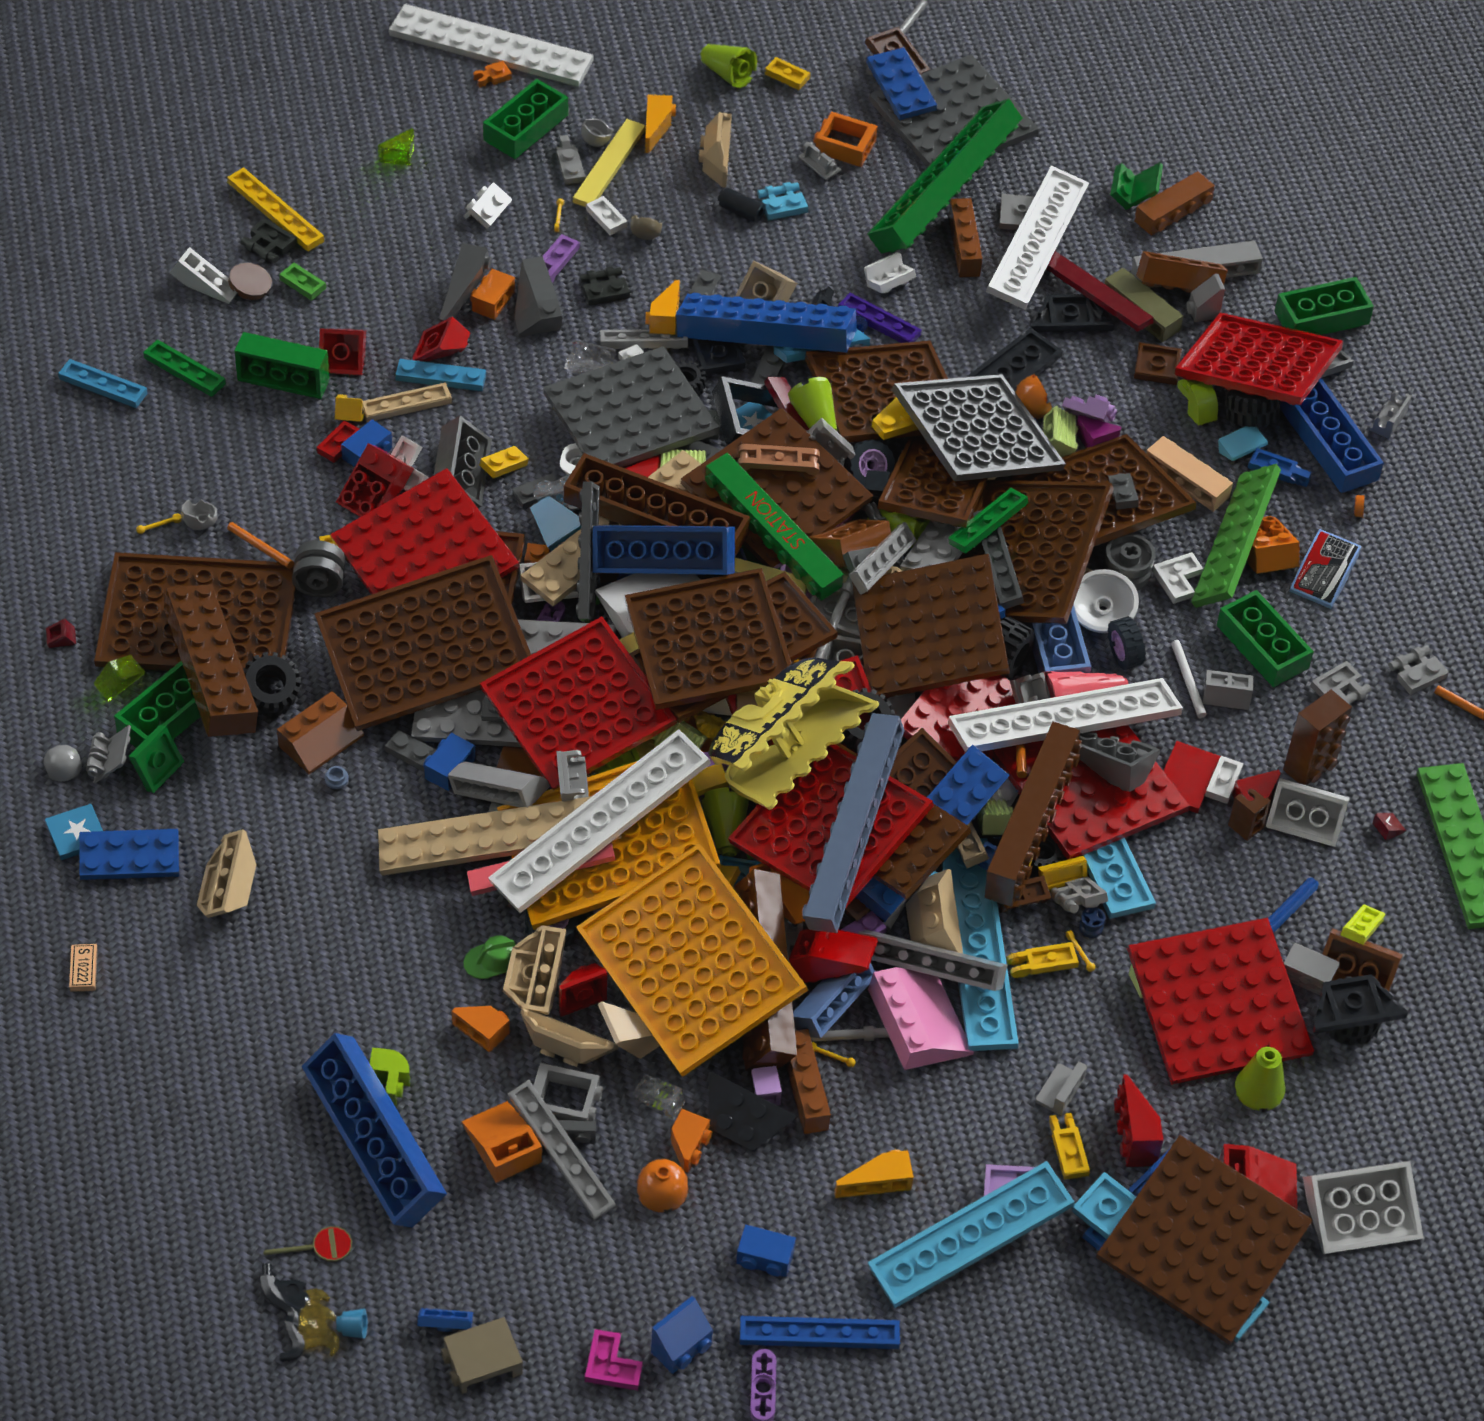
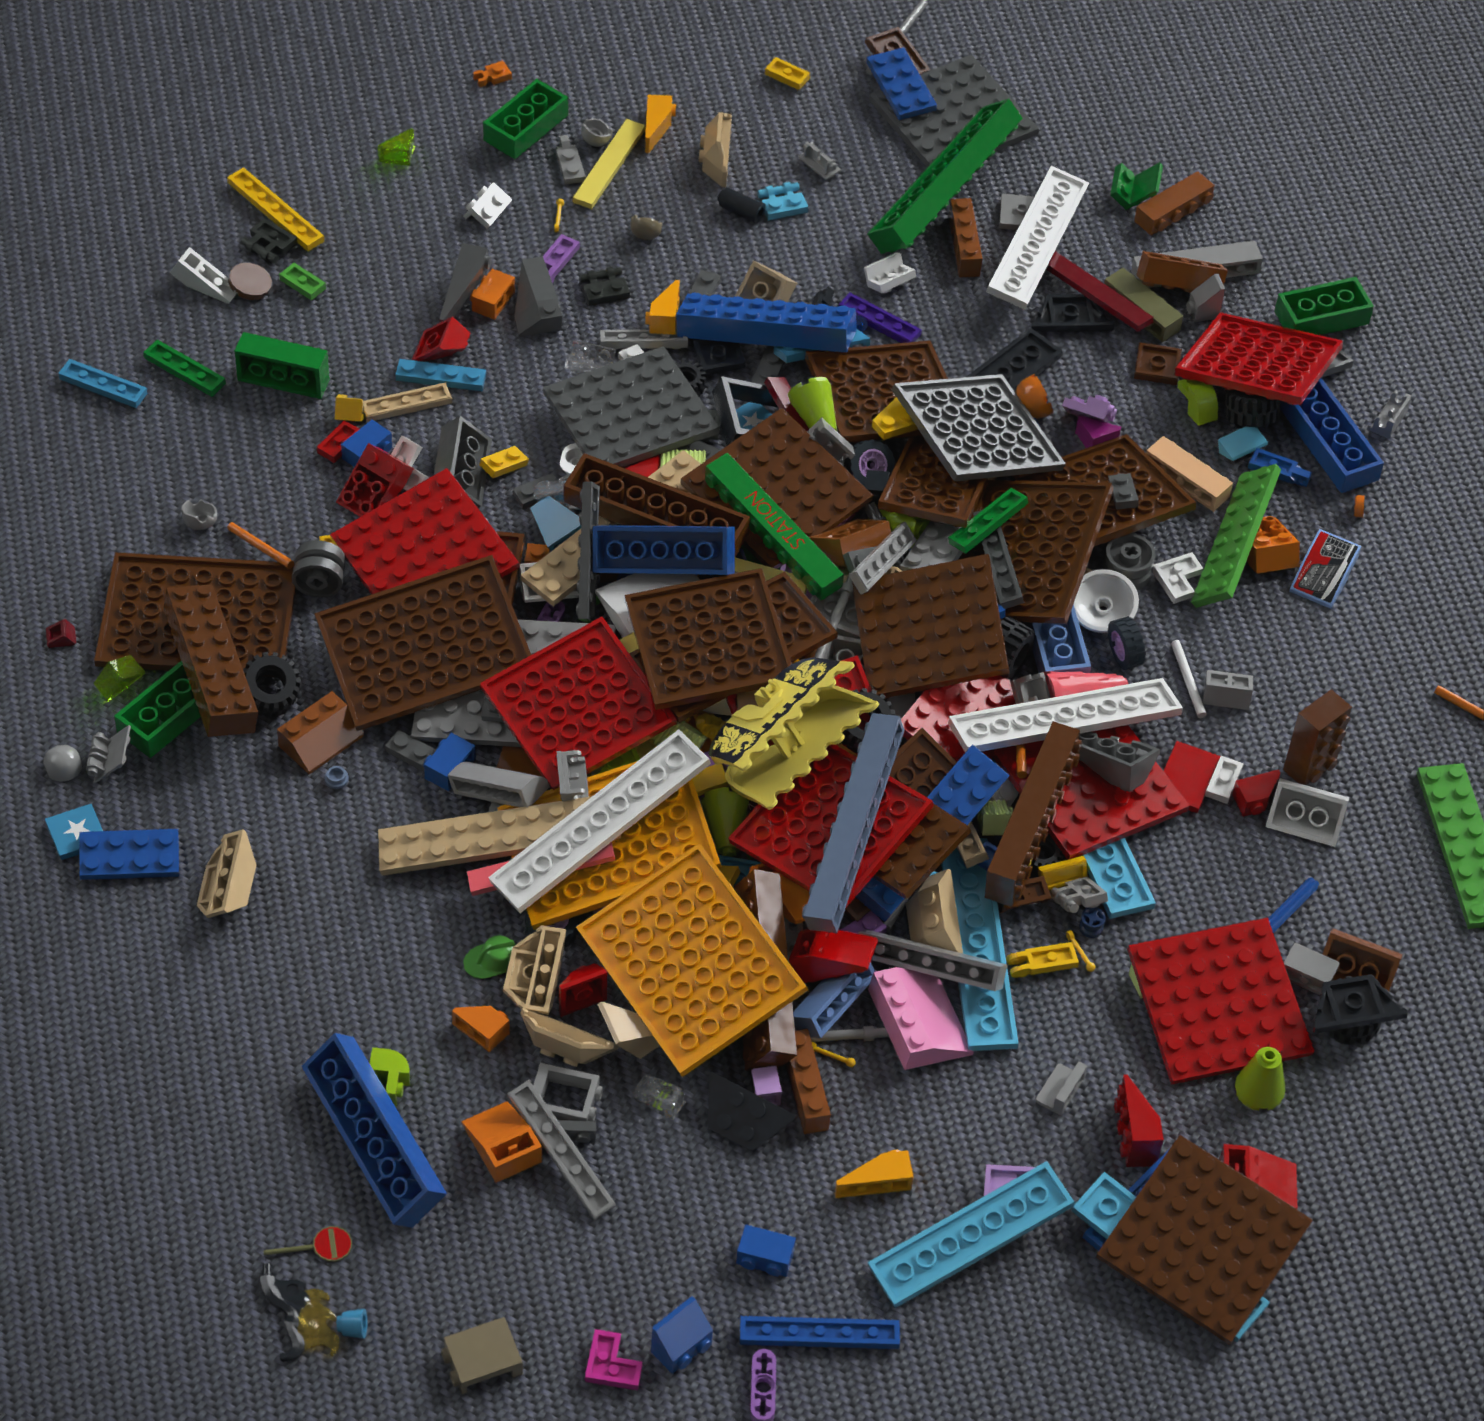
(83, 967): light nougat tile -> none
(156, 758): green plate -> none
(175, 518): yellow hinge -> none
(345, 350): red slope -> none
(445, 1319): blue plate -> none
(491, 45): white plate -> none
(606, 215): white plate -> none
(662, 1185): orange cylinder -> none
(688, 1137): orange slope -> none
(730, 63): lime cone -> none
(779, 458): nougat plate -> none
(842, 151): orange window -> none
(1061, 430): yellowish green brick -> none
(1069, 1148): yellow hinge -> none
(1249, 816): reddish brown hinge -> none
(1264, 638): green brick -> none
(1340, 679): light grey plate -> none
(1363, 924): neon yellow tile -> none
(1364, 1207): white slope -> none
(1388, 825): dark red slope -> none
(1421, 675): light grey plate -> none

